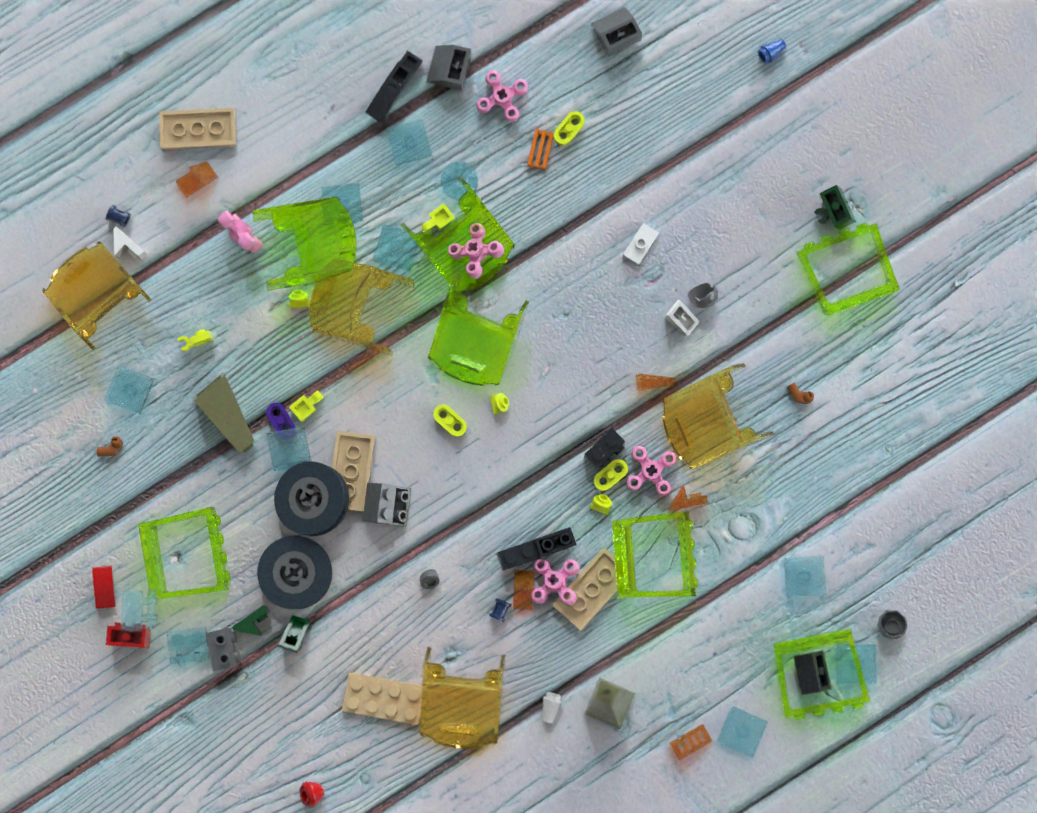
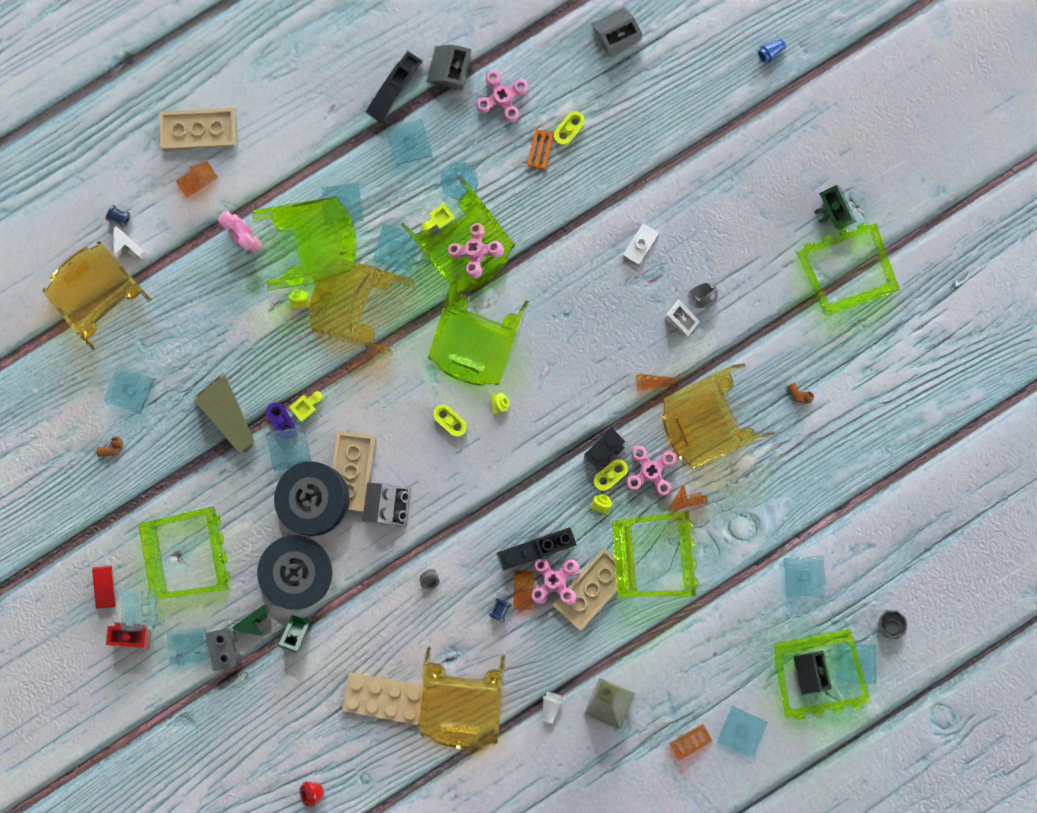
(200, 338): neon yellow plate -> none

